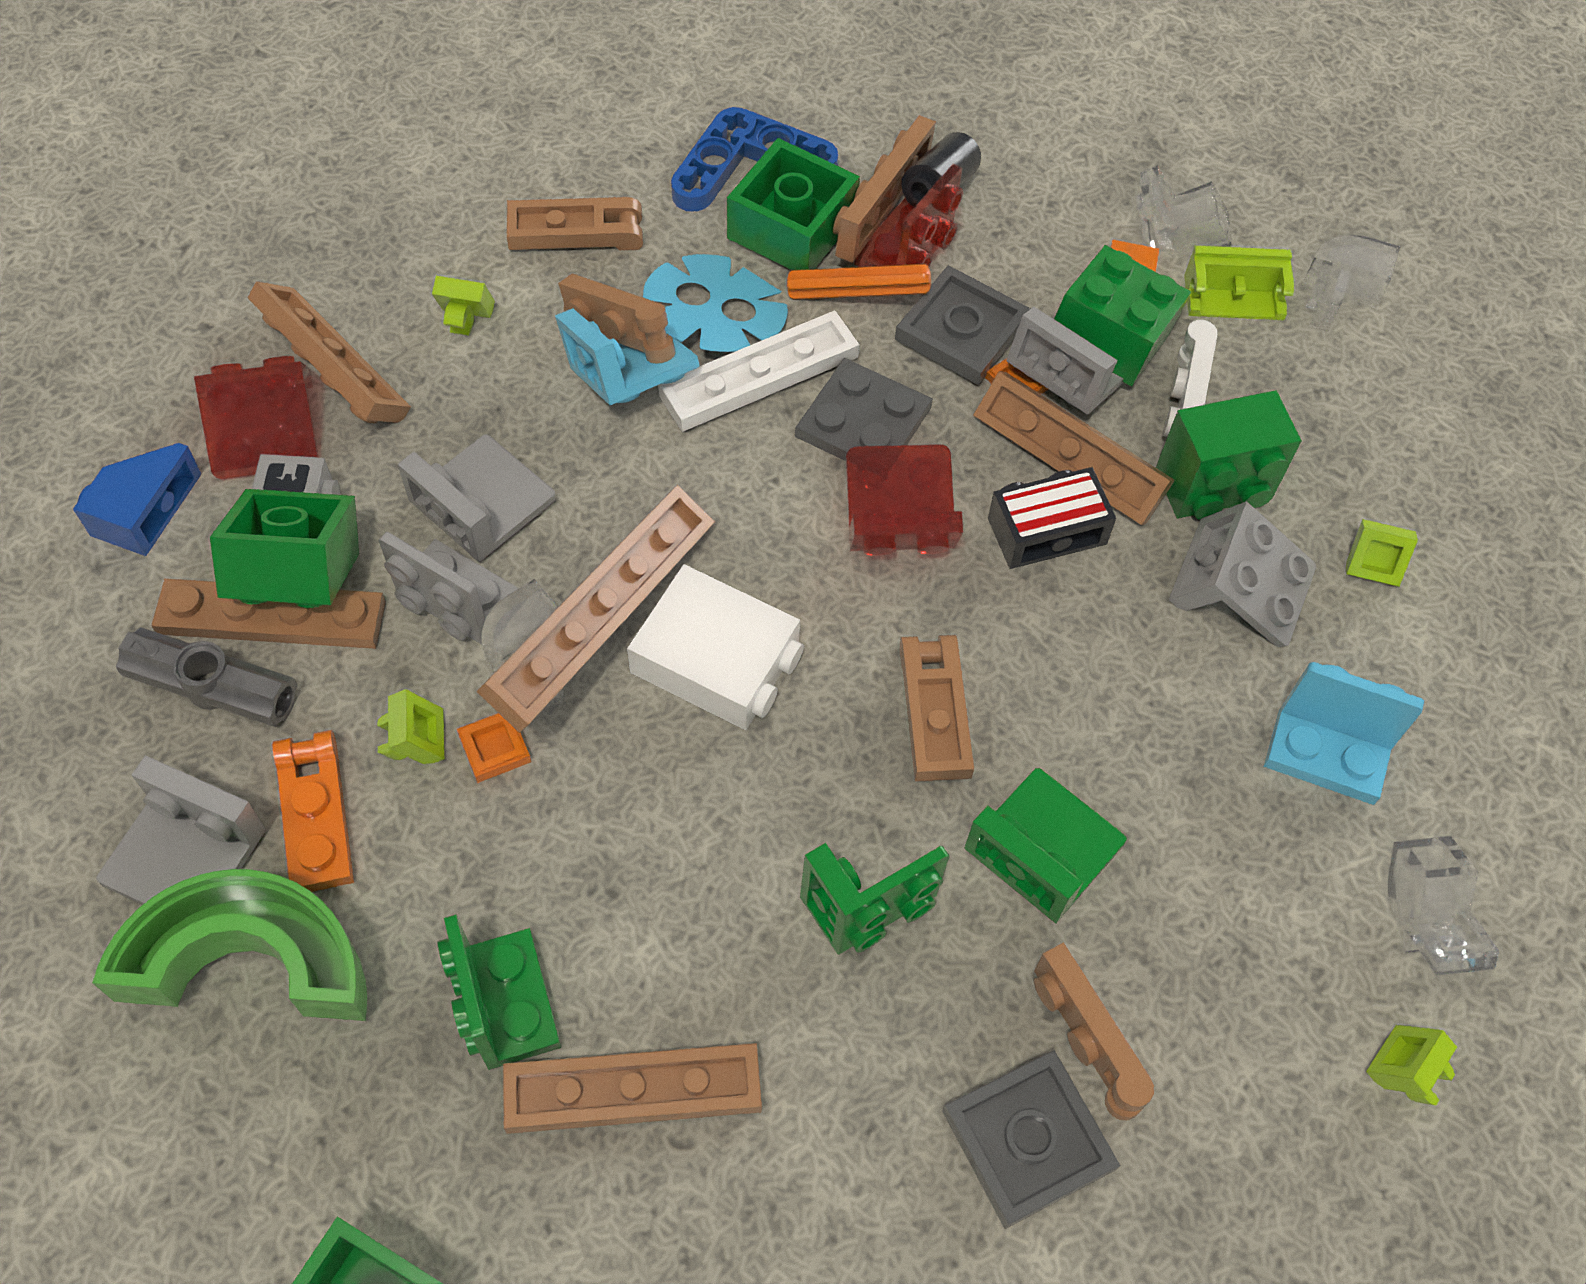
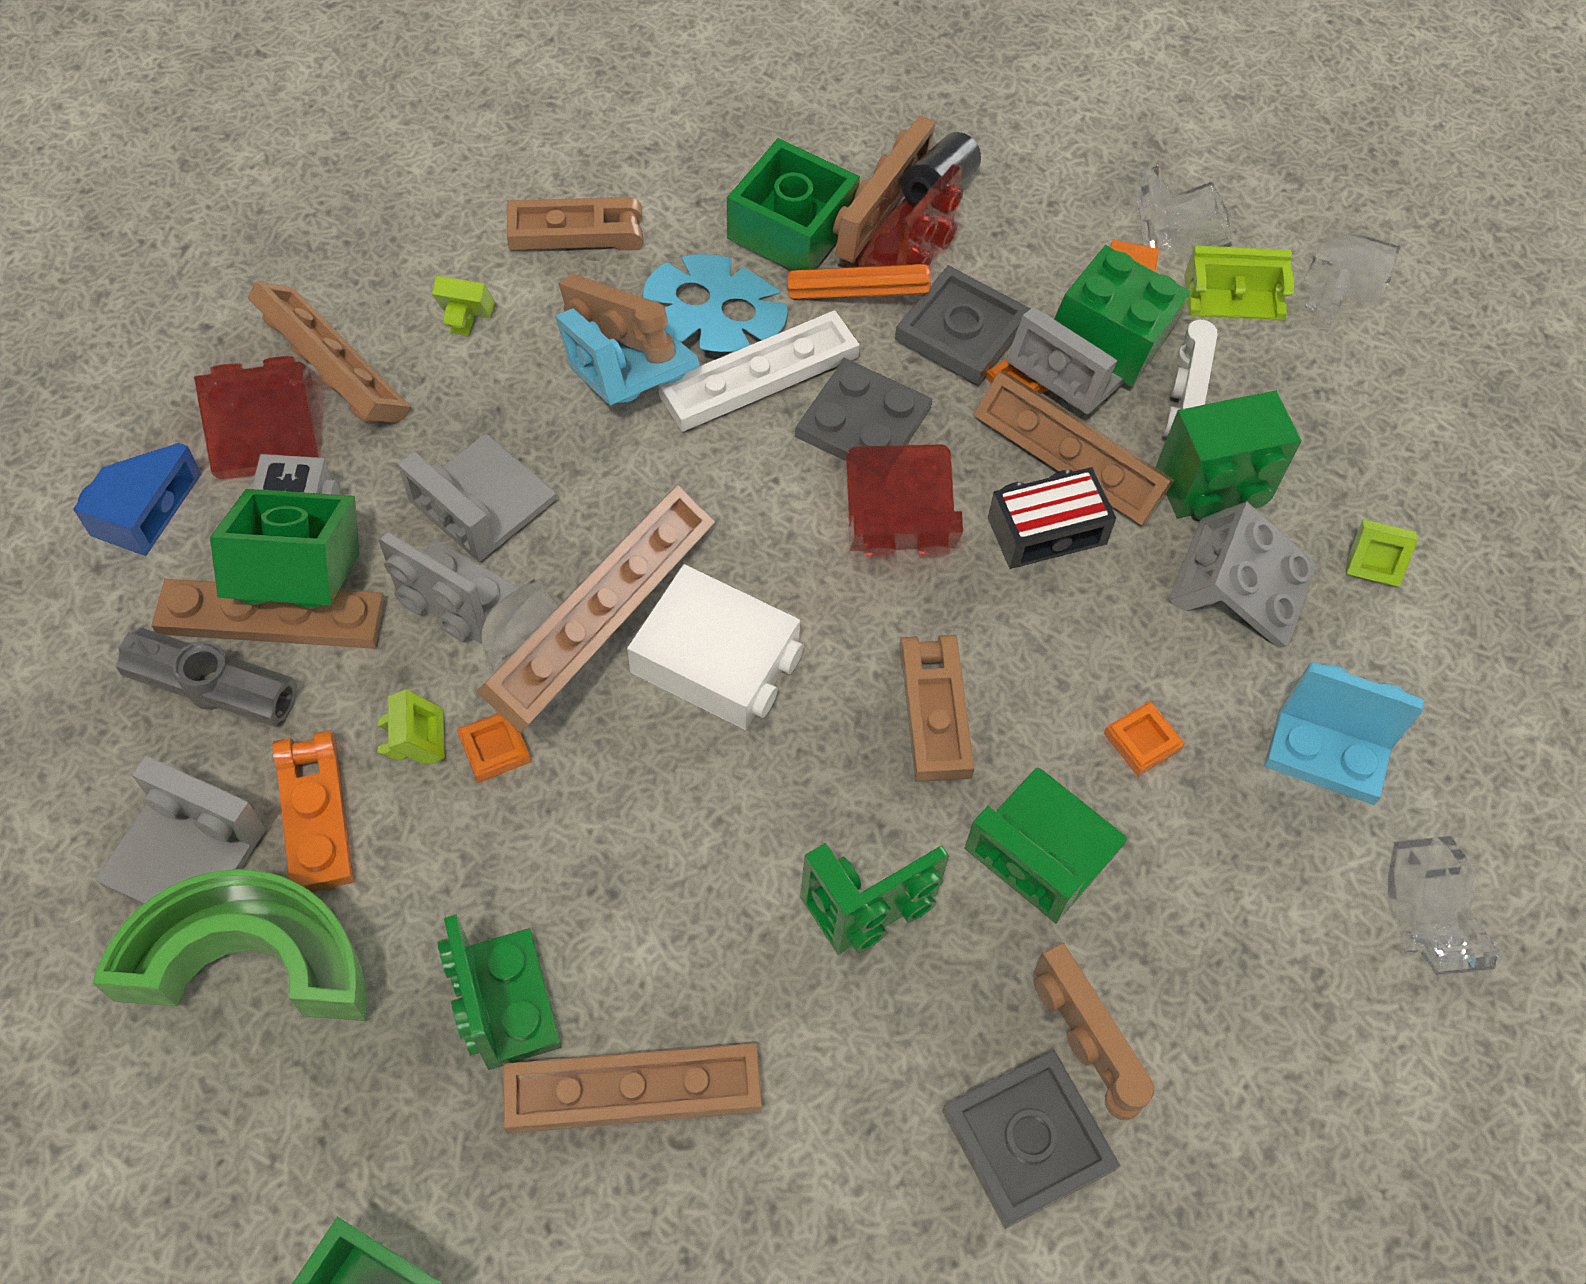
(744, 142): blue beam -> none
(1144, 738): none -> orange tile
(1413, 1062): lime tile -> none

